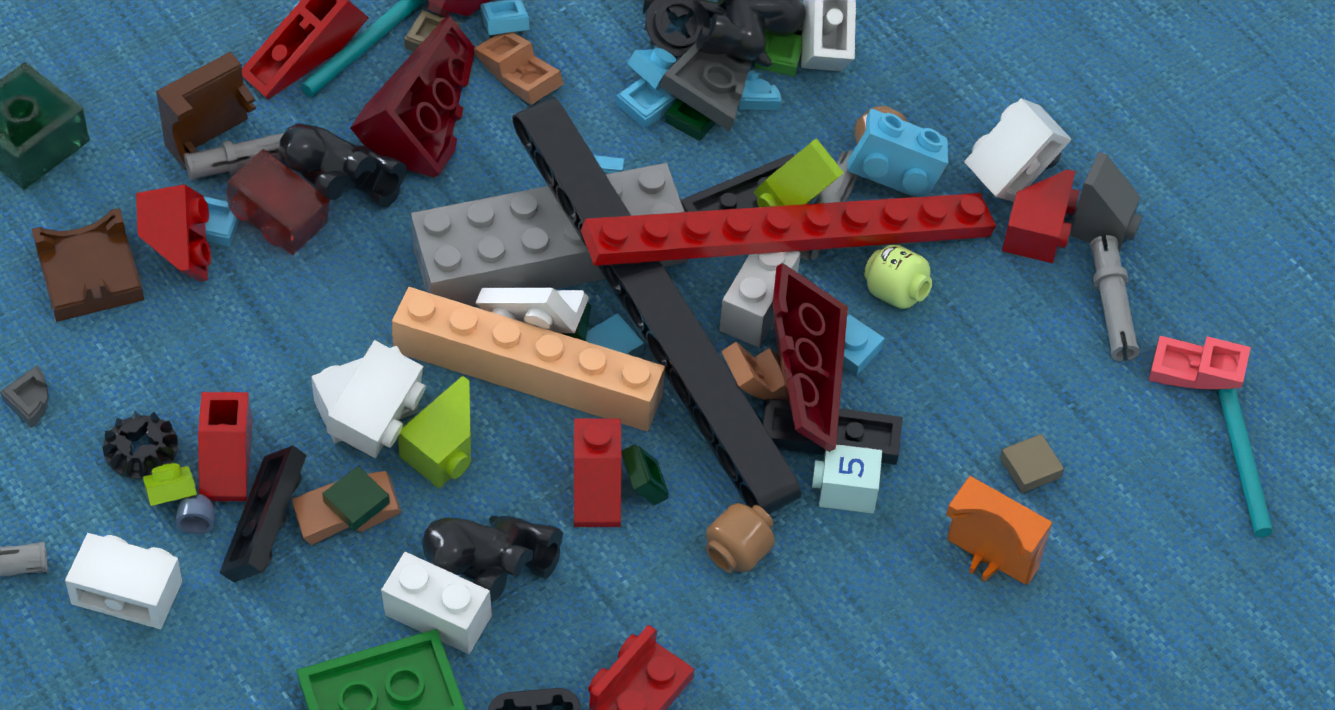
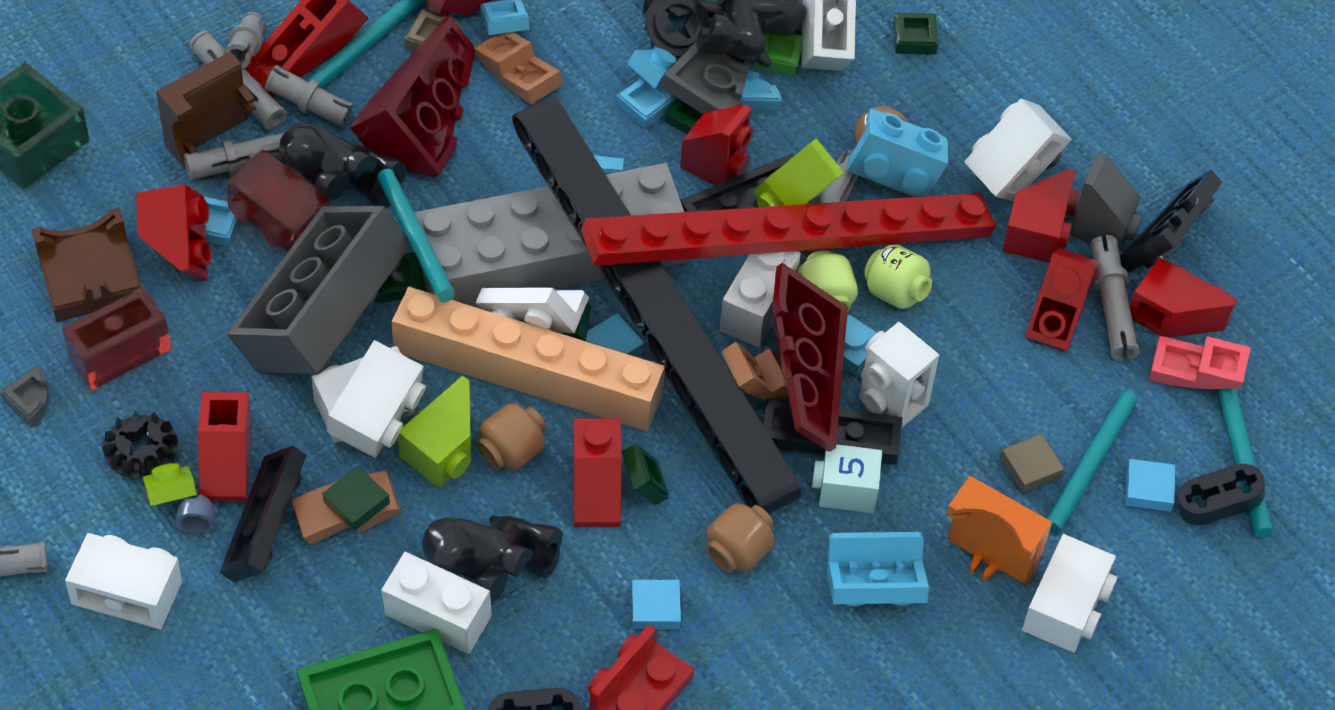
(117, 338): none -> clear red brick
(246, 38): none -> light grey pin
(267, 109): none -> light grey pin
(308, 96): none -> light grey pin
(319, 289): none -> dark grey brick
(406, 275): none -> dark green tile
(416, 235): none -> teal bar
(511, 437): none -> medium nougat head
(656, 604): none -> medium azure tile
(718, 145): none -> red slope
(831, 274): none -> yellowish green head
(877, 568): none -> medium azure bracket
(898, 374): none -> white brick
(915, 33): none -> dark green tile
(1062, 298): none -> red slope
(1069, 593): none -> white brick
(1091, 460): none -> teal bar
(1150, 485): none -> medium azure tile
(1171, 222): none -> black wing
(1179, 303): none -> red slope
(1221, 494): none -> black beam

